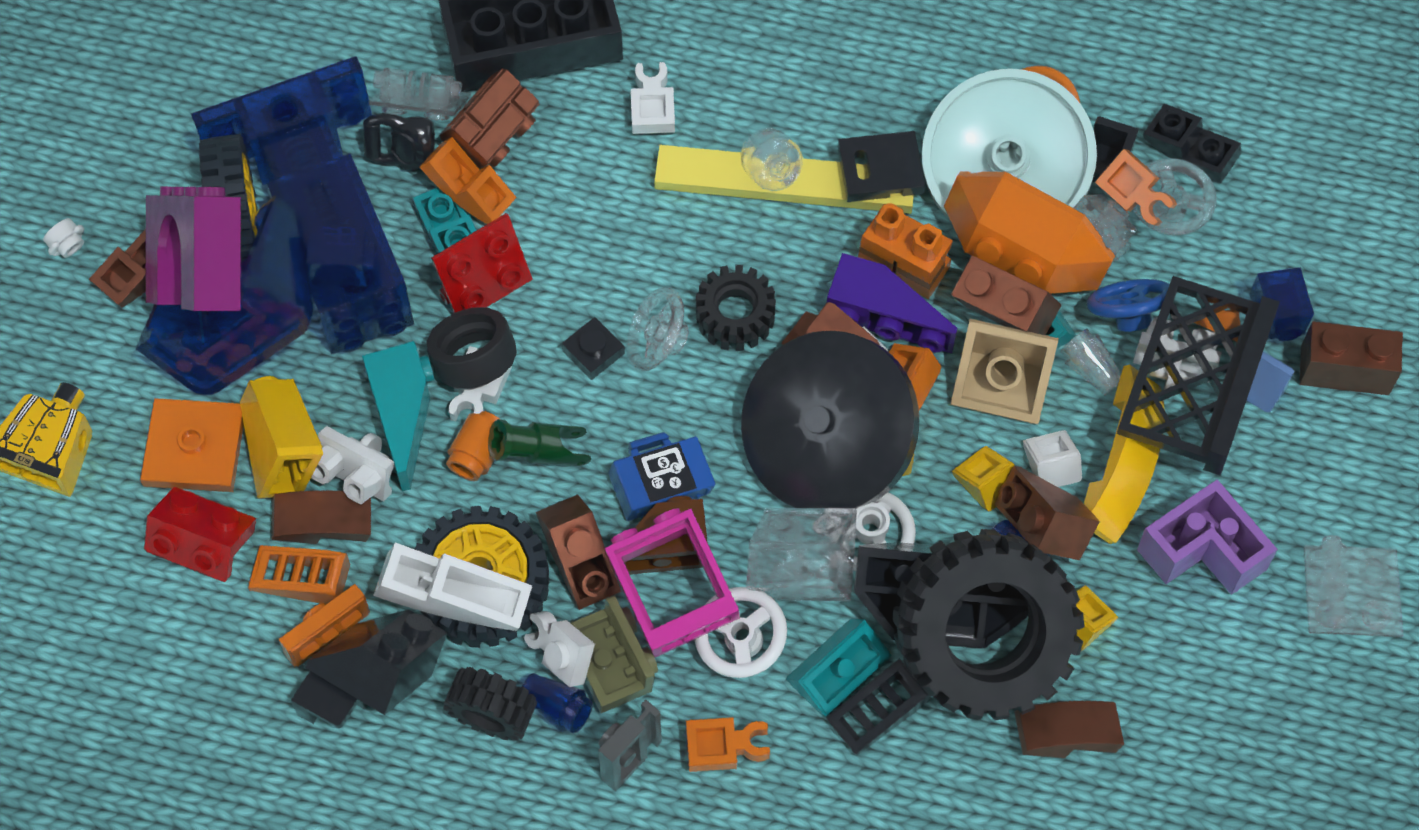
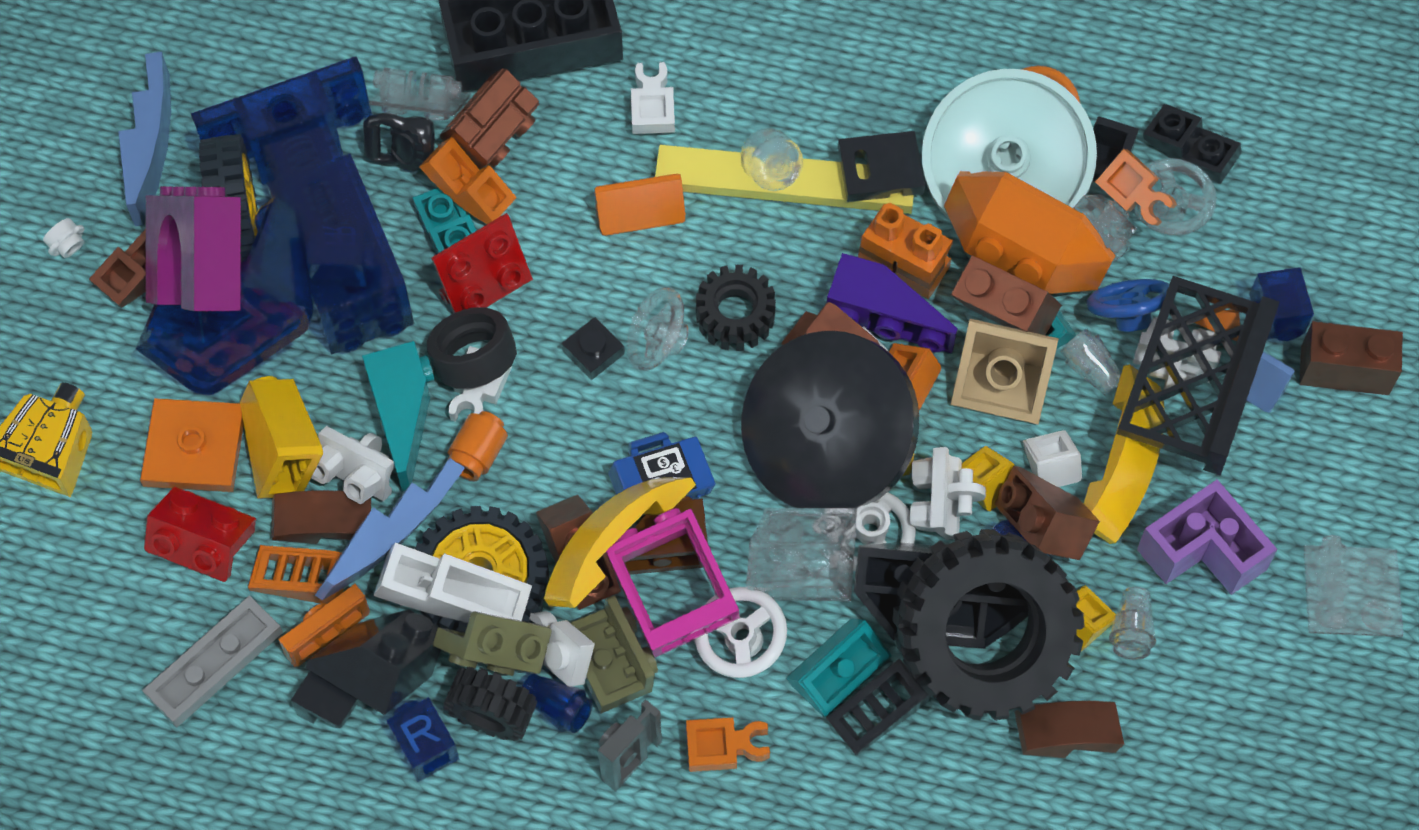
(146, 146): none -> medium blue slope
(212, 661): none -> light grey plate
(379, 532): none -> medium blue slope
(422, 738): none -> clear blue brick
(498, 642): none -> olive bracket
(536, 443): dark green piece -> none
(576, 568): none -> yellow slope
(640, 204): none -> orange slope
(950, 495): none -> white hips
(1133, 626): none -> clear cone

